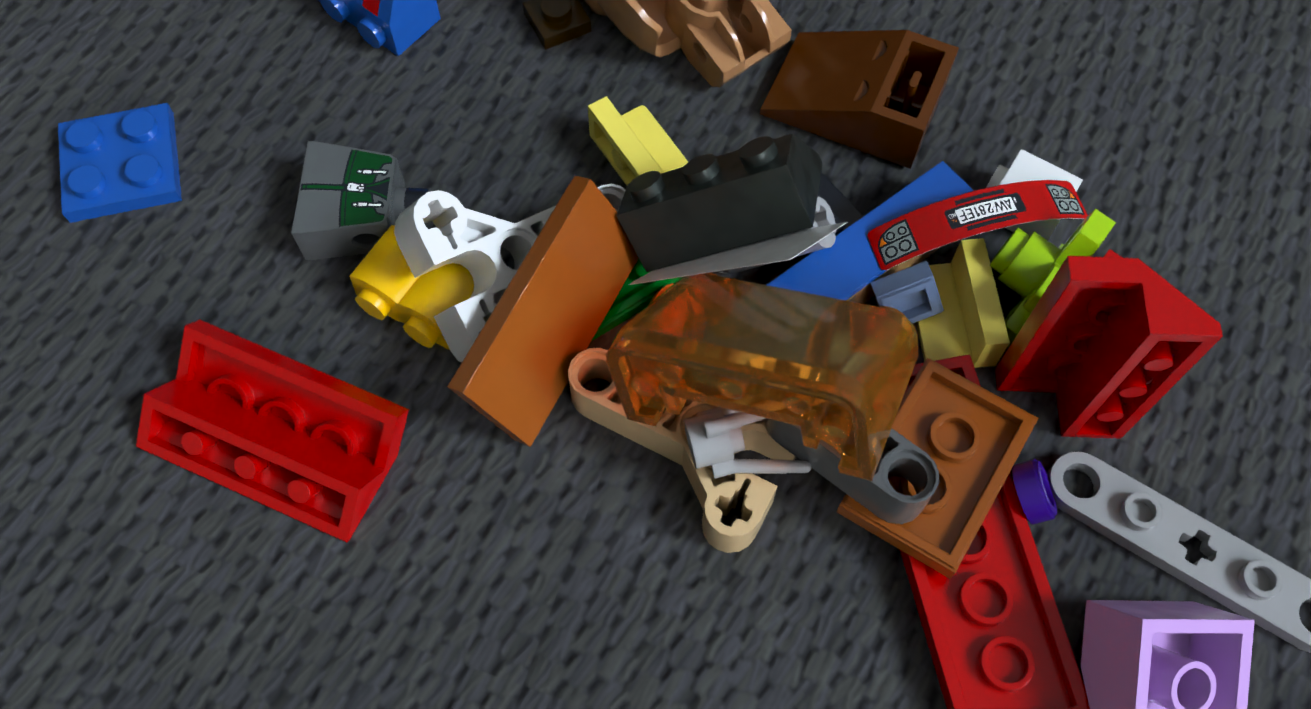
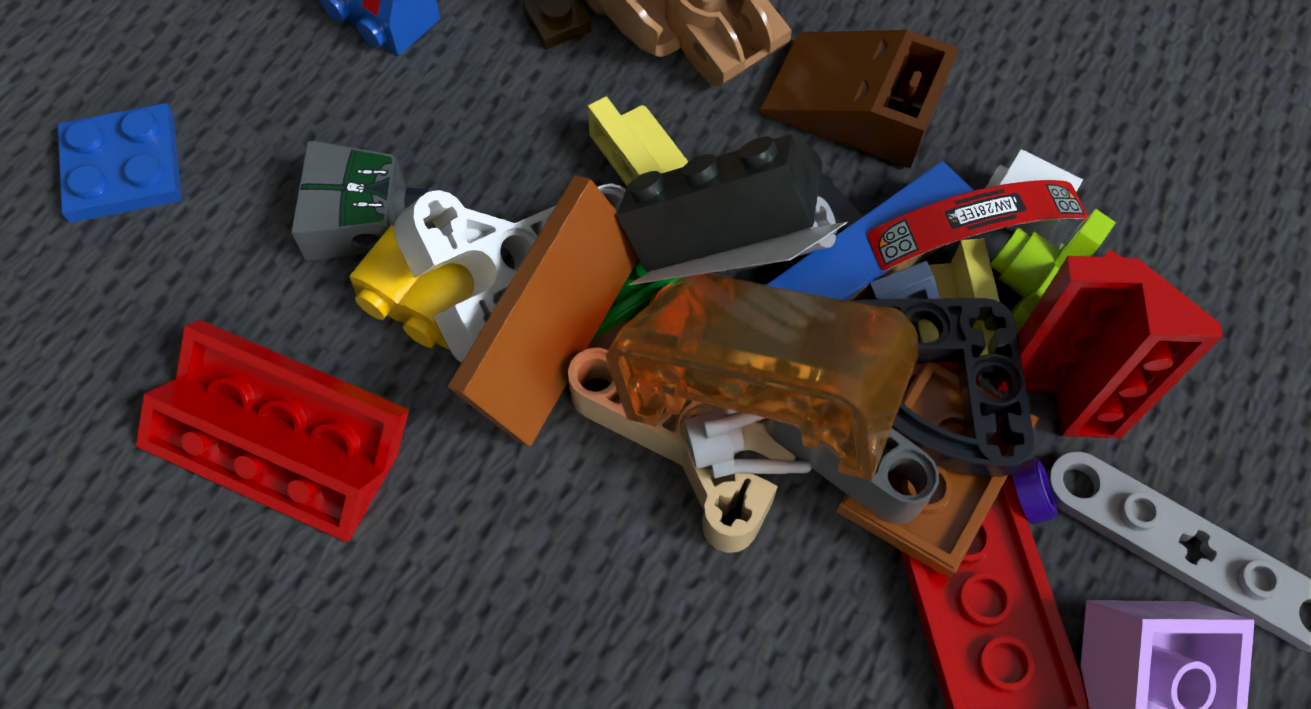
(964, 345): none -> black beam

